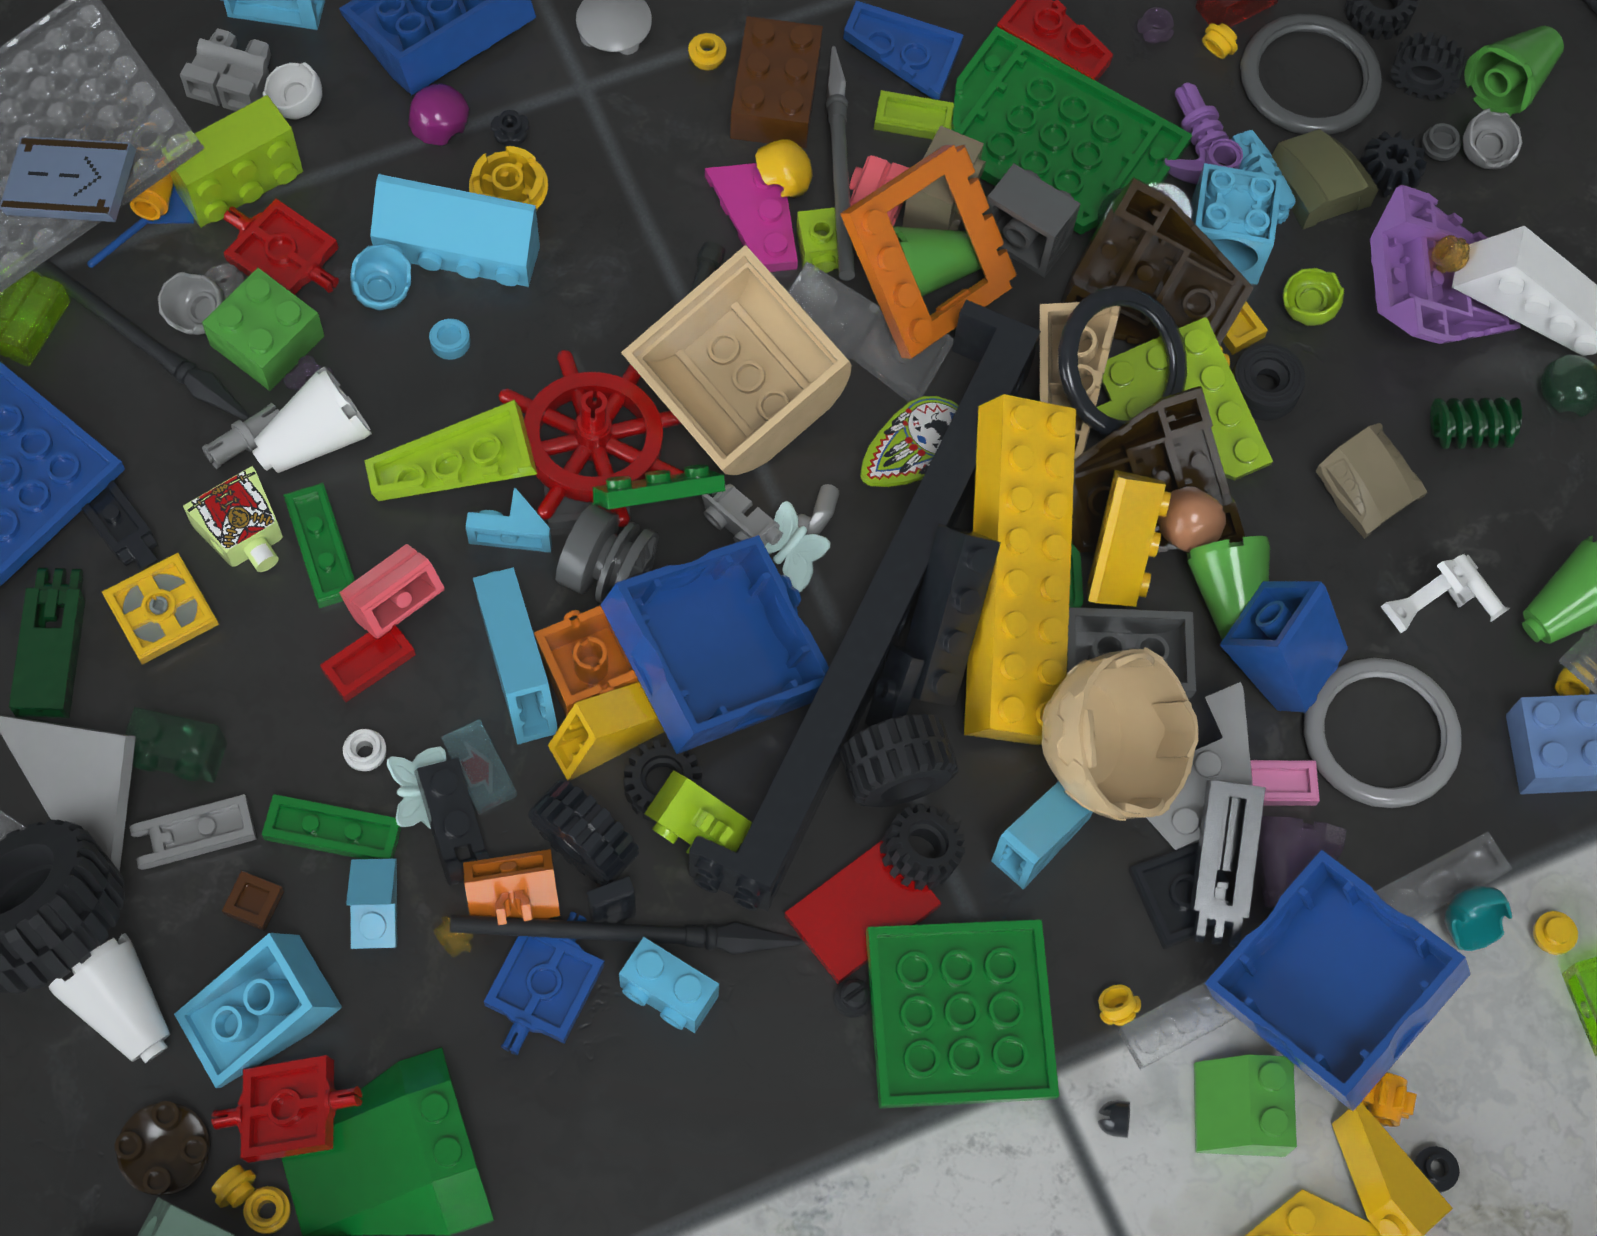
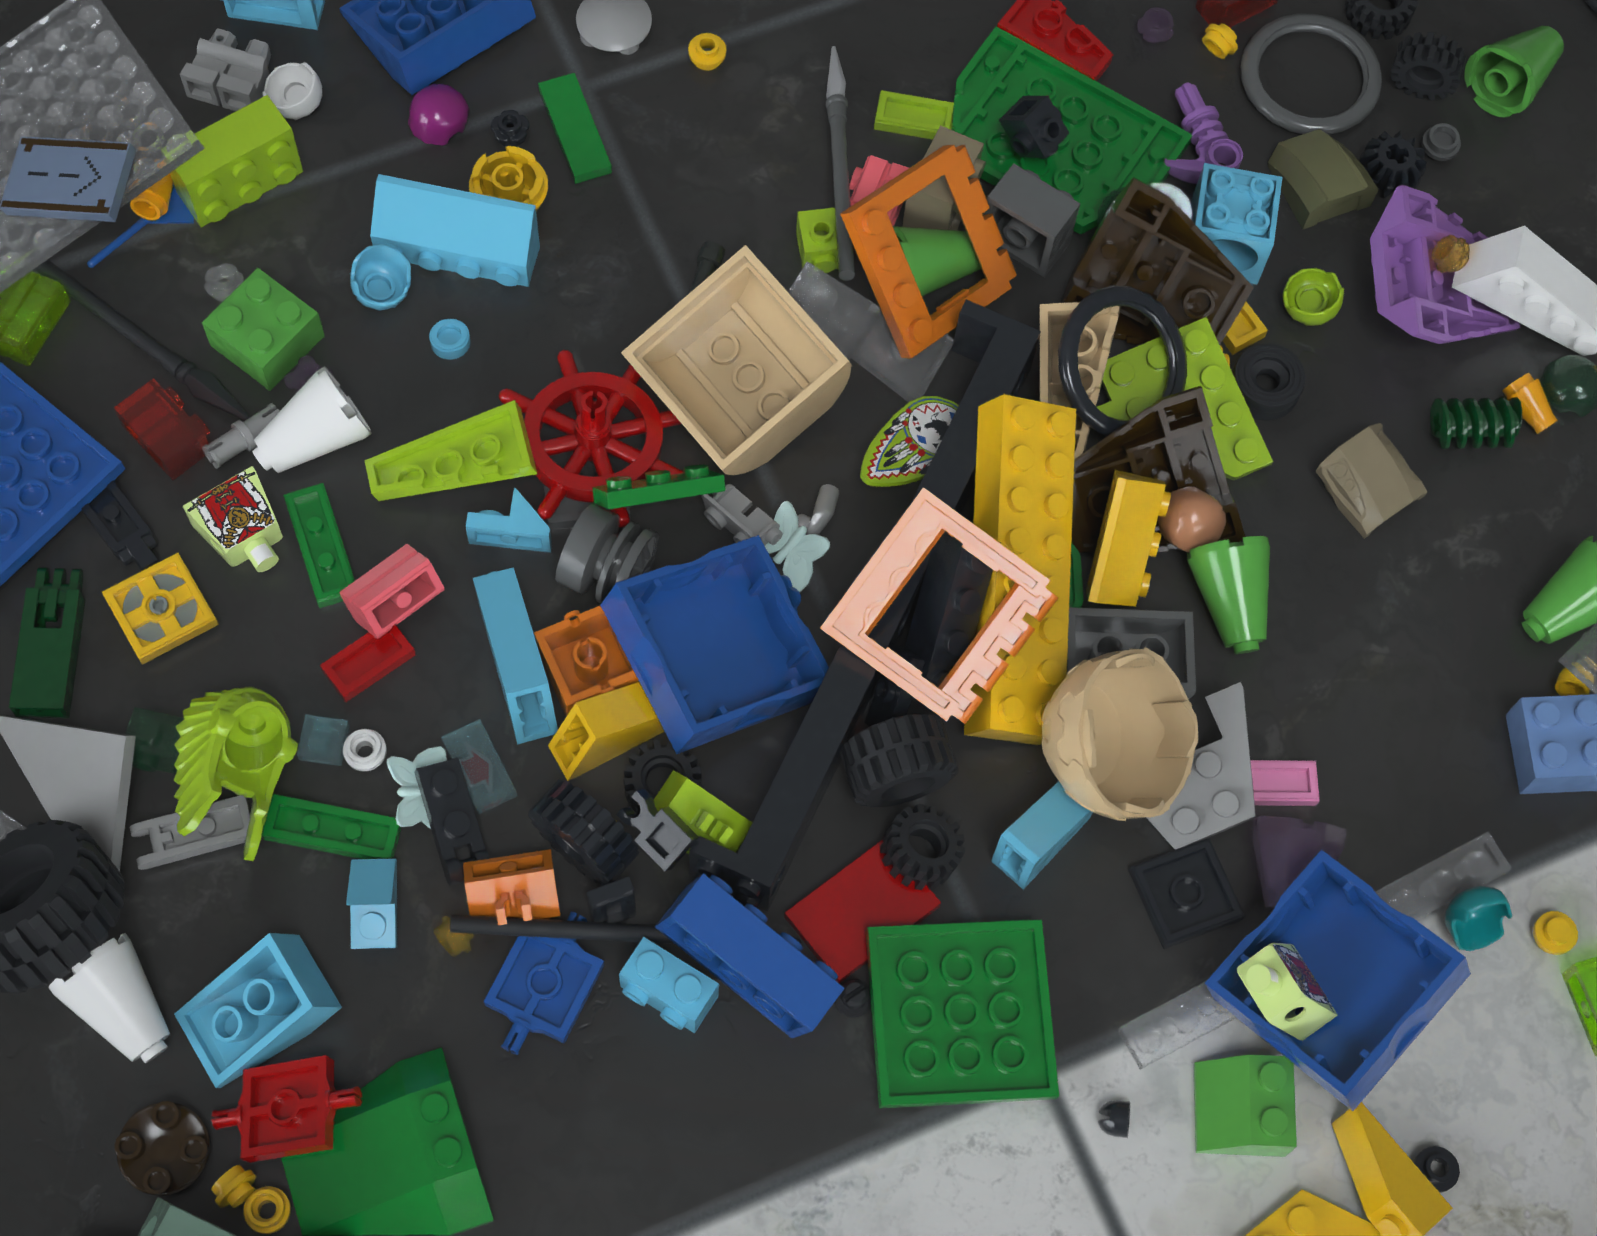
(163, 427): none -> clear red brick
(188, 301): light grey hair -> none
(234, 743): none -> lime piece
(253, 900): reddish brown plate -> none
(282, 247): red plate -> none
(323, 740): none -> clear light blue tile
(575, 128): none -> green tile
(662, 832): none -> plate
(750, 956): none -> blue brick
(757, 214): dark pink wing -> none
(776, 81): reddish brown brick -> none
(785, 164): yellow hair -> none
(892, 569): none -> hinge
(905, 46): blue wing -> none
(1034, 127): none -> black brick
(1118, 1005): yellow plate -> none
(1228, 844): hinge -> none
(1259, 159): medium azure hinge -> none
(1282, 983): none -> yellowish green torso
(1287, 642): blue slope -> none
(1379, 796): light grey wedge -> none
(1390, 1101): light orange gear -> none
(1462, 583): white piece -> none
(1492, 140): light grey hair -> none
(1533, 400): none -> light orange cone

